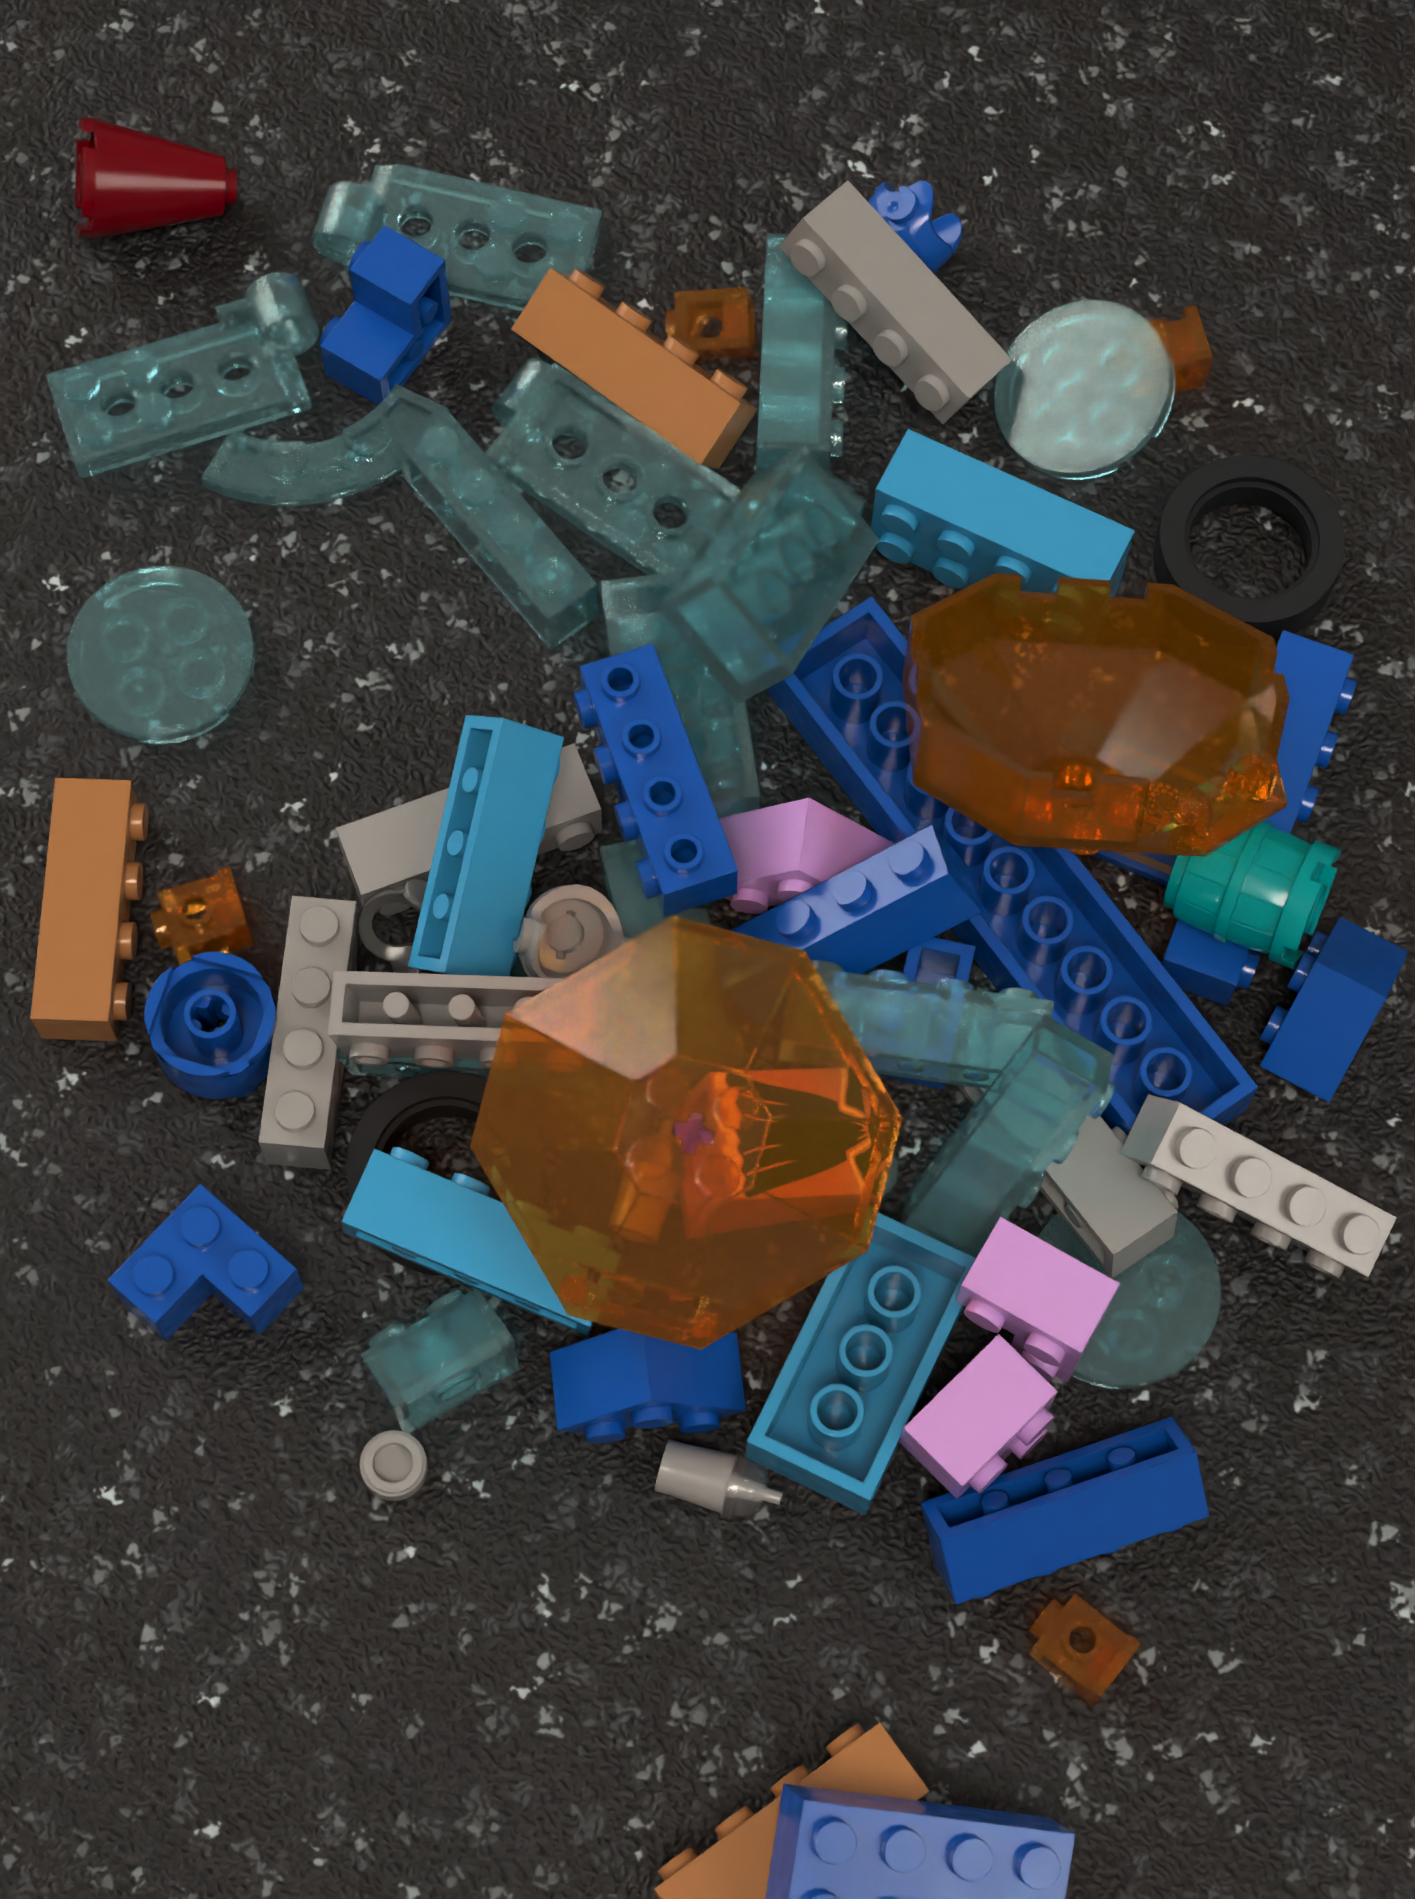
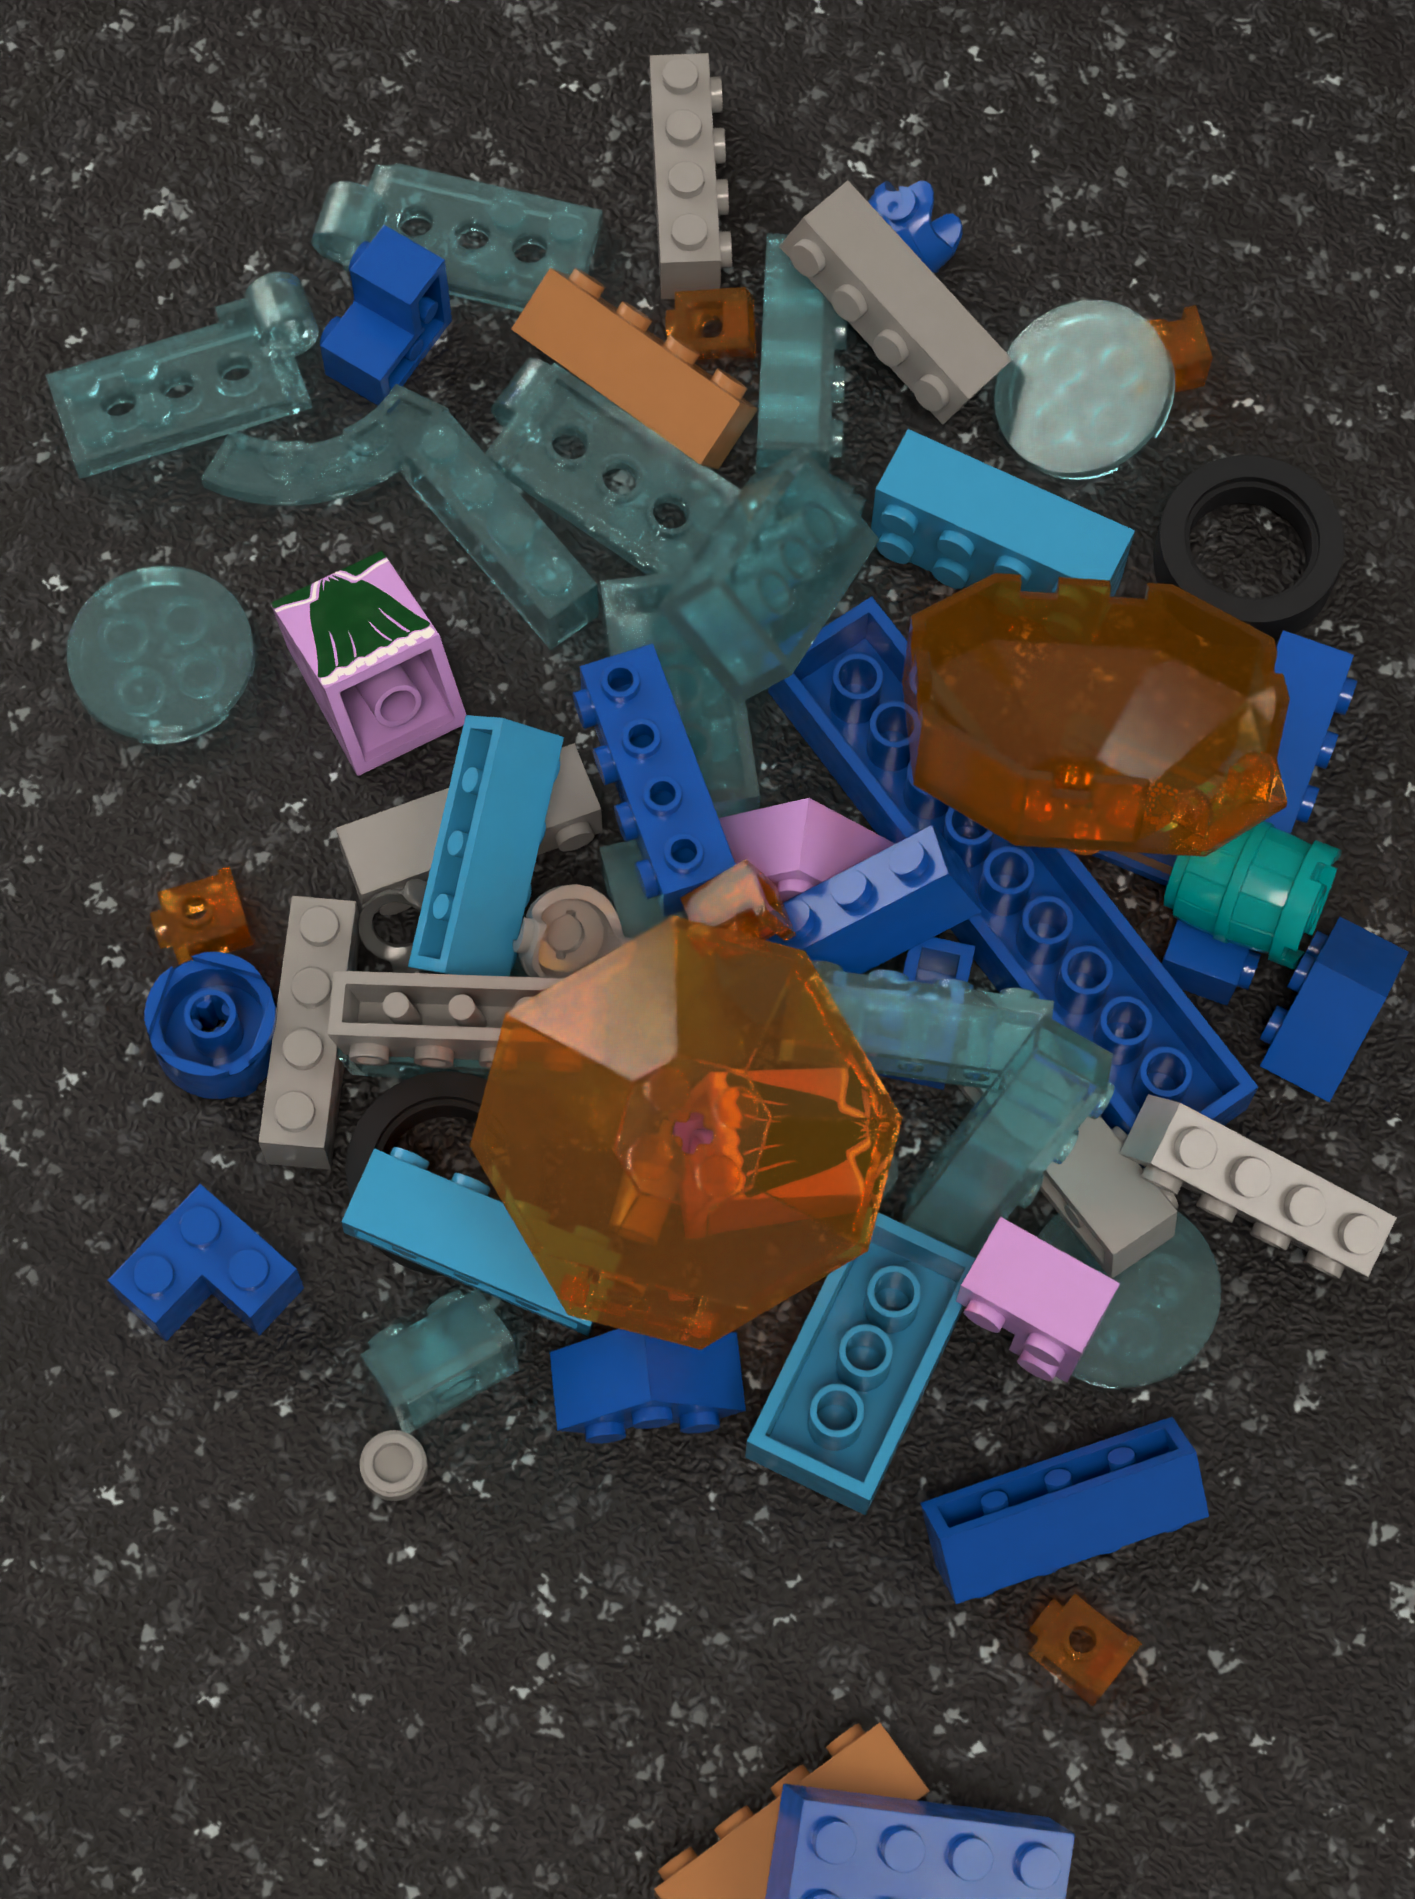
(87, 910): medium nougat brick -> none
(145, 181): dark red cone -> none
(371, 662): none -> lavender slope
(685, 173): none -> light grey brick
(714, 1479): light grey piece -> none
(740, 902): none -> clear orange brick
(981, 1419): lavender brick -> none

